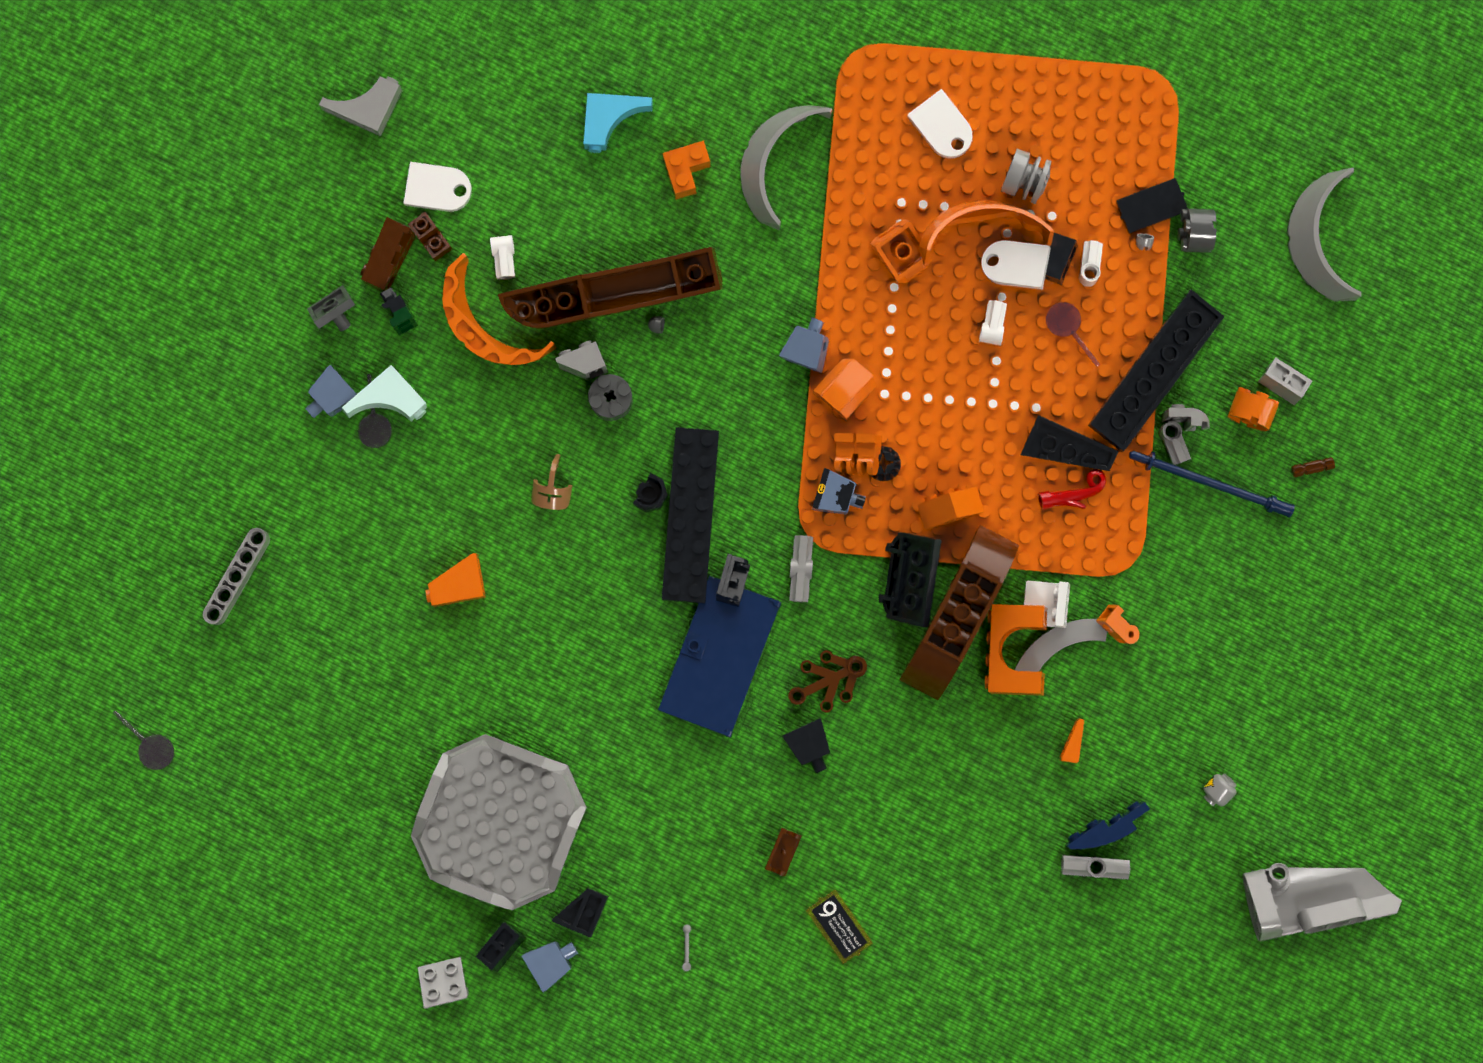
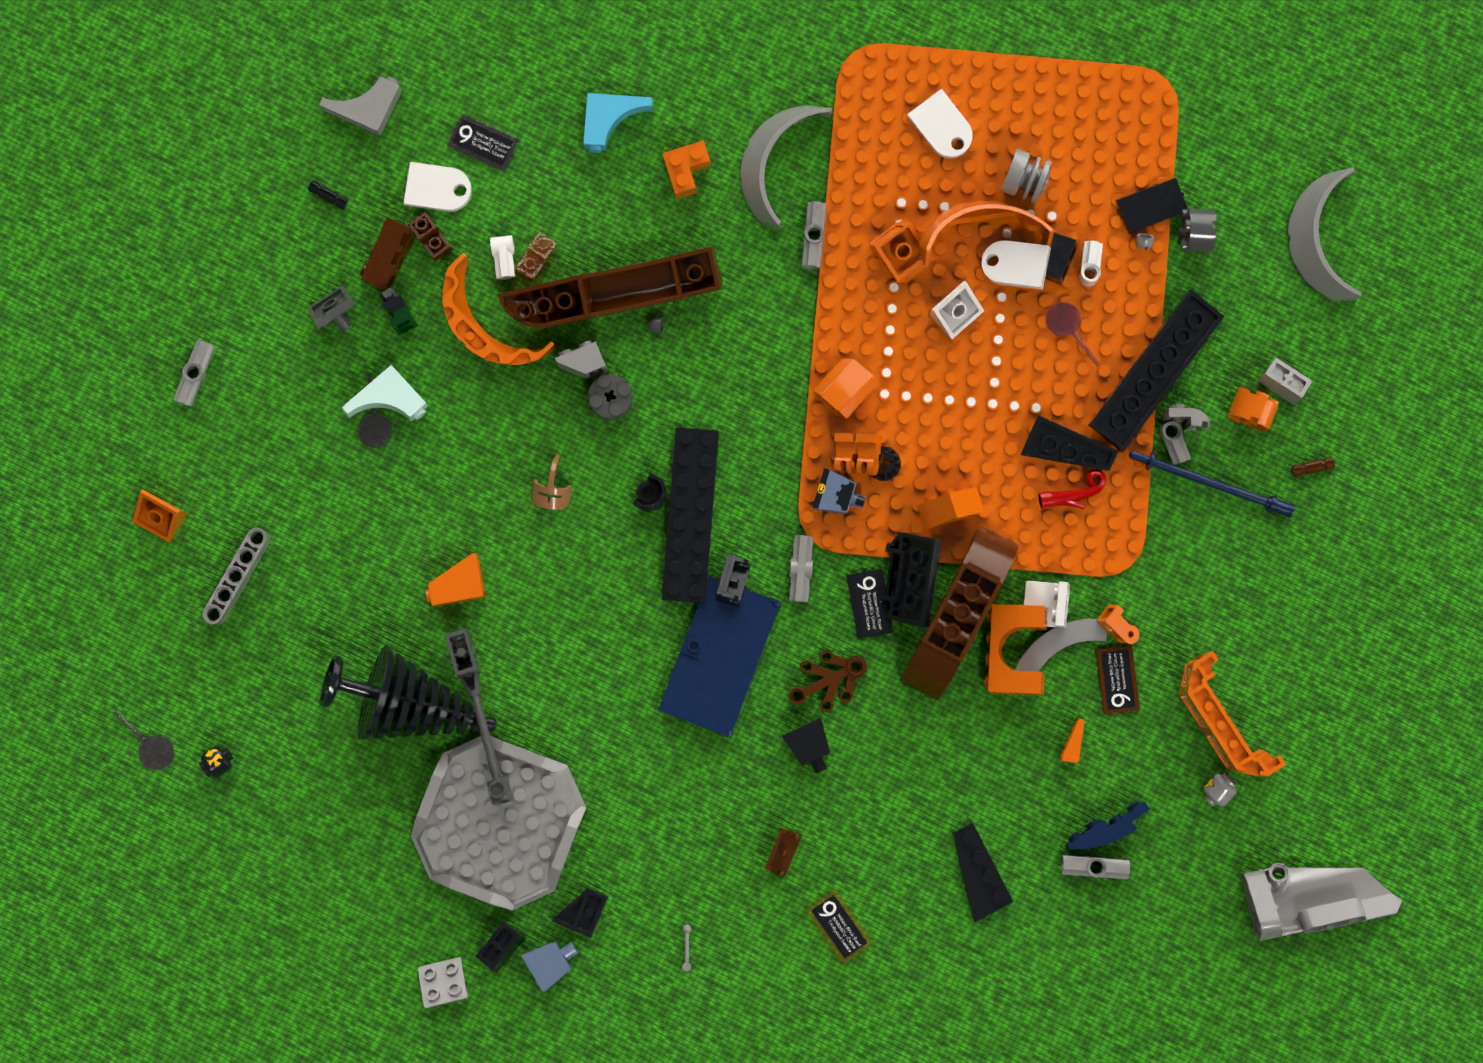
(157, 516): none -> orange slope
(190, 386): none -> light grey piece
(216, 761): none -> black head
(327, 194): none -> black axle
(329, 393): sand blue torso -> none
(400, 700): none -> black plant
(468, 670): none -> dark grey bar
(483, 142): none -> piece
(536, 256): none -> clear orange slope
(807, 346): sand blue torso -> none
(814, 222): none -> light grey piece
(867, 610): none -> black piece
(957, 310): none -> white slope
(982, 880): none -> black wing
(992, 328): white piece -> none
(1117, 679): none -> piece
(1217, 724): none -> orange windscreen

